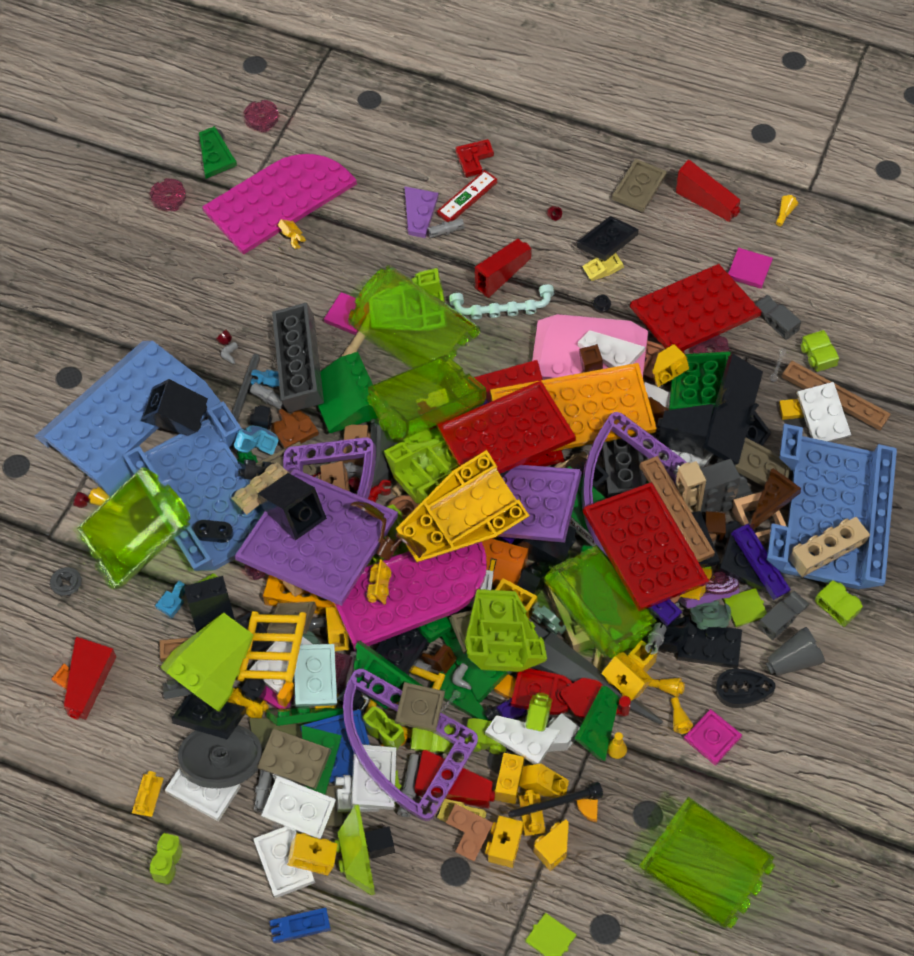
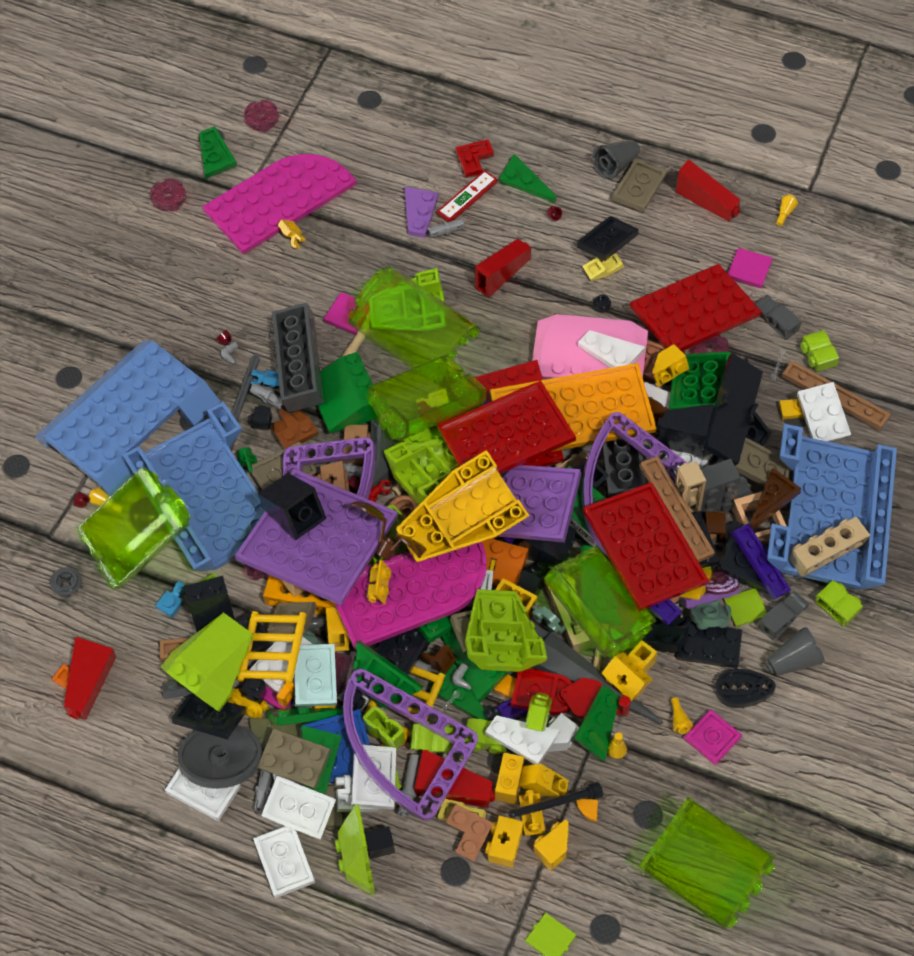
(147, 794): yellow hinge -> none
(168, 854): lime brick -> none
(175, 408): black slope -> none
(212, 531): black plate -> none
(247, 497): tan plate -> none
(250, 468): black hinge -> none
(256, 437): medium azure animal -> none
(300, 925): blue hinge -> none
(312, 854): yellow brick -> none
(420, 707): dark tan plate -> none
(494, 309): light aqua bar -> none
(522, 178): none -> green wing
(591, 358): reddish brown panel -> none
(614, 157): none -> dark grey cone
(655, 638): light grey pin -> none
(671, 686): yellow cone -> none

